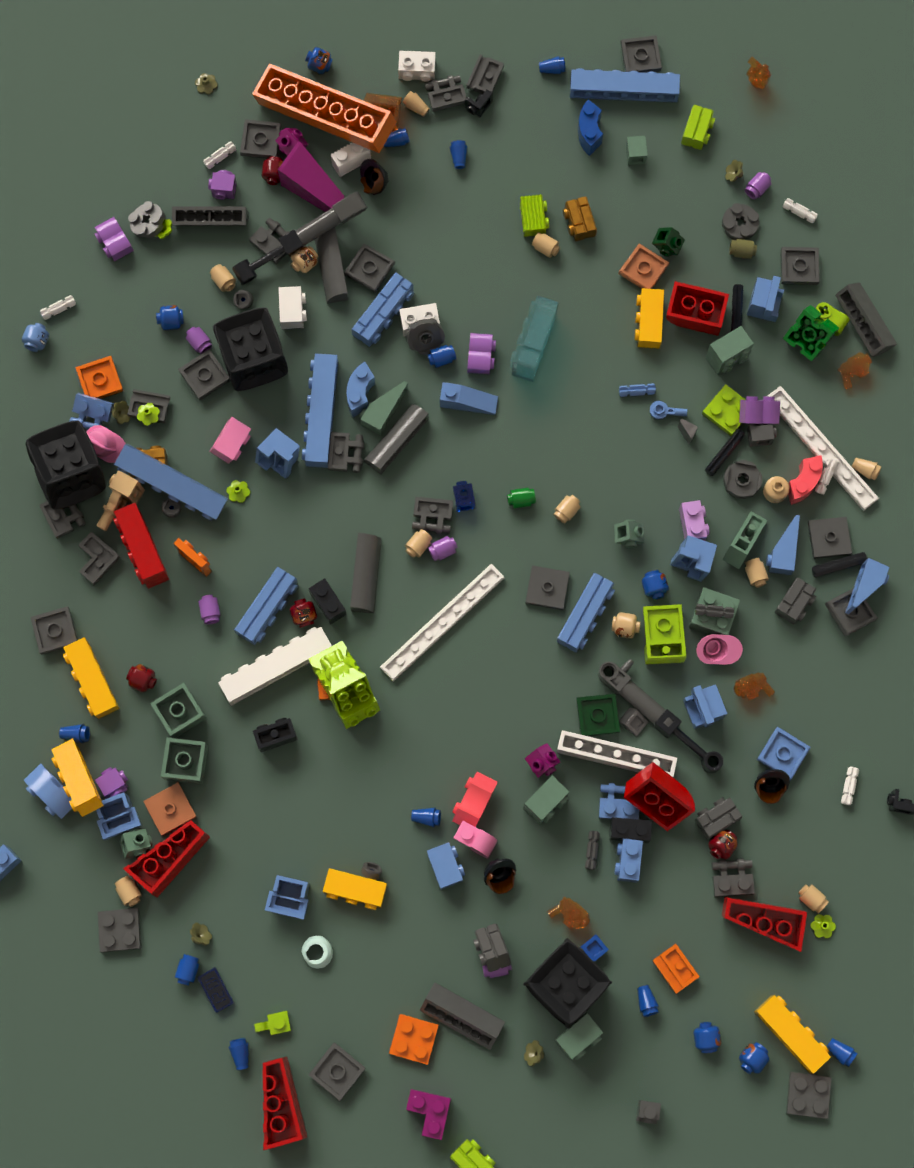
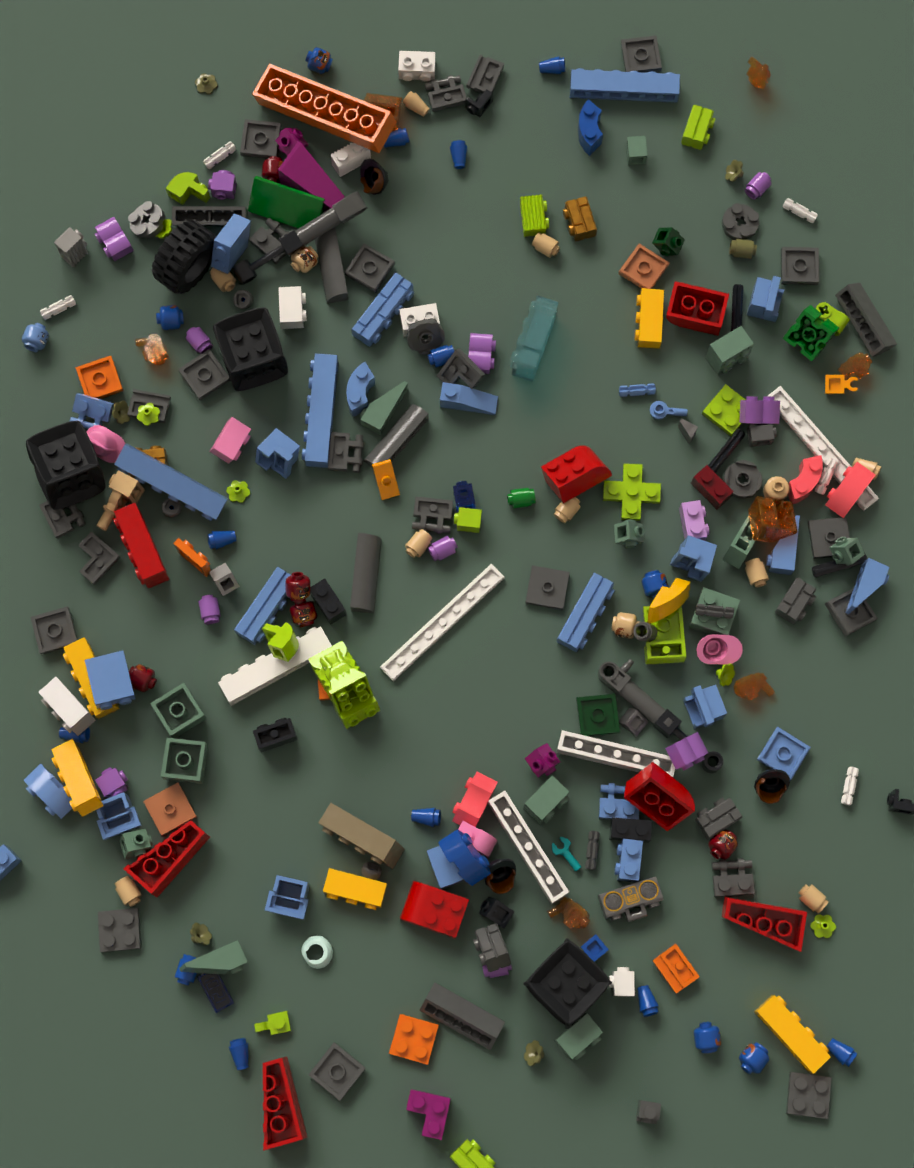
(66, 707): none -> brick
(71, 246): none -> light grey brick
(110, 680): none -> medium blue brick
(155, 349): none -> clear orange piece
(184, 257): none -> black tyre
(186, 184): none -> lime brick
(220, 539): none -> blue cone
(220, 961): none -> sand green slope
(224, 579): none -> light grey brick
(230, 243): none -> medium blue brick
(281, 640): none -> lime brick
(283, 203): none -> green tile
(297, 587): none -> dark red head
(361, 835): none -> dark tan wedge
(386, 479): none -> light orange plate
(434, 909): none -> red brick
(460, 850): none -> blue brick
(462, 367): none -> dark grey plate
(468, 519): none -> lime brick
(496, 912): none -> black bracket
(528, 847): none -> white brick
(566, 853): none -> teal bar
(575, 472): none -> red brick
(622, 982): none -> white brick
(631, 492): none -> lime plate
(637, 894): none -> flat silver piece
(640, 631): none -> dark grey brick
(669, 600): none -> yellow slope
(687, 751): none -> medium lavender brick
(712, 487): none -> dark red brick
(725, 674): none -> lime plant
(771, 519): none -> clear orange slope
(837, 384): none -> light orange plate
(846, 550): none -> sand green brick
(850, 489): none -> coral brick

